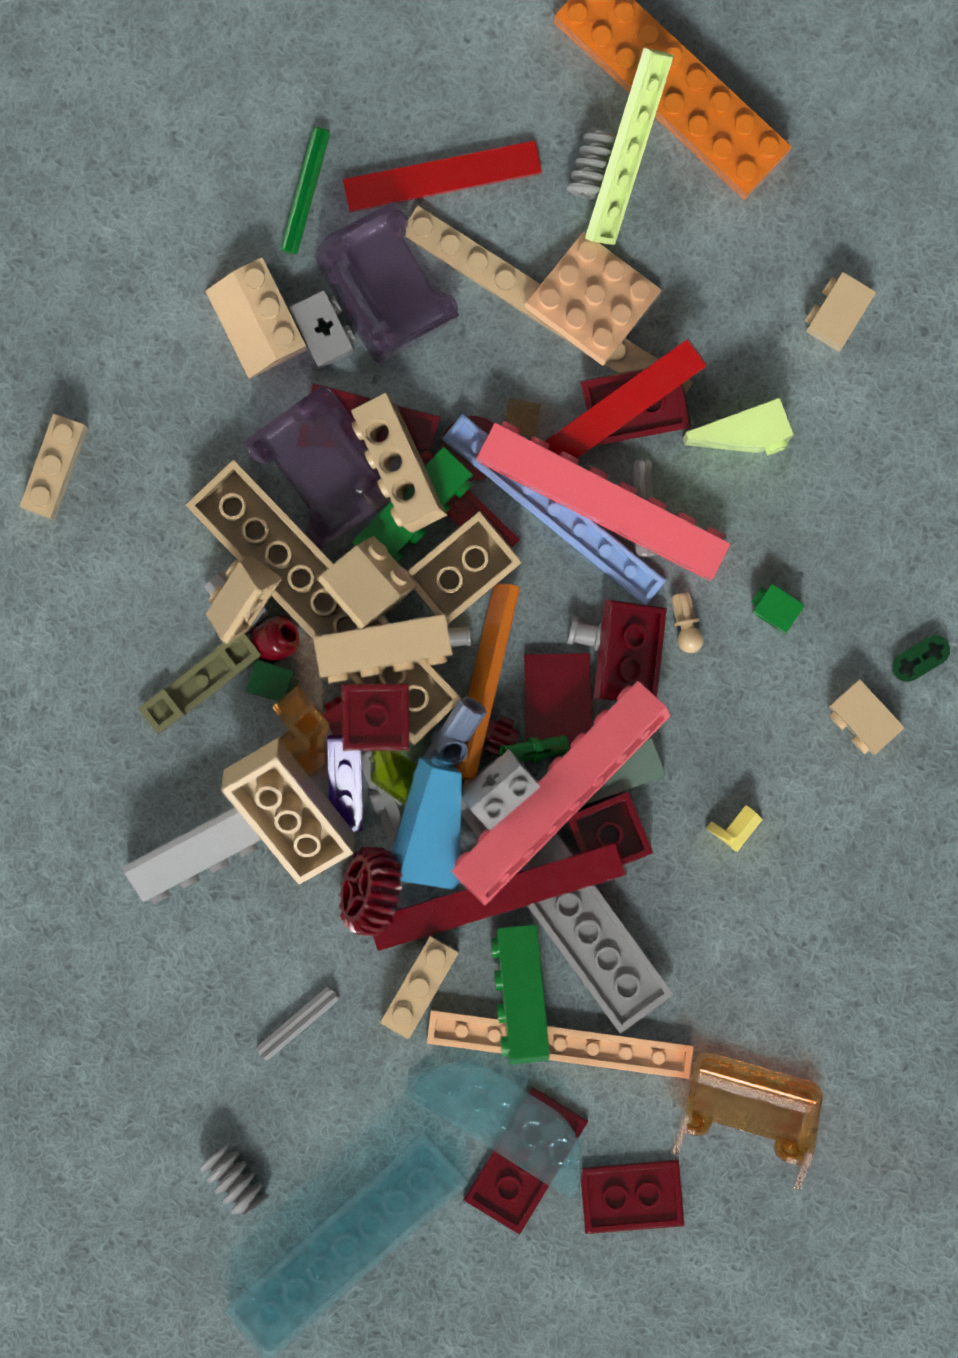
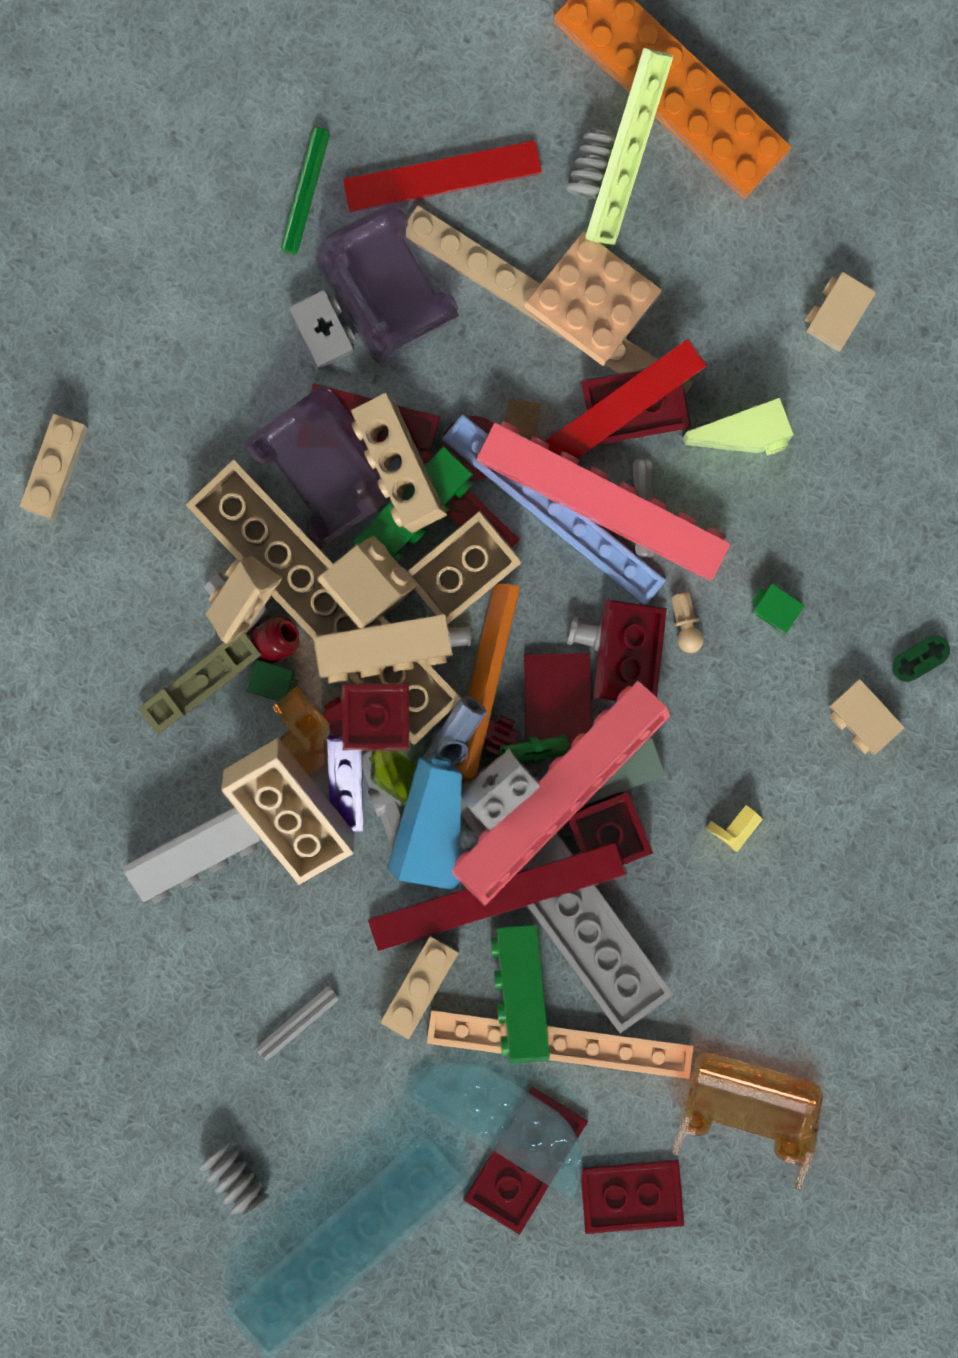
(256, 318): tan slope -> none
(370, 891): dark red gear -> none

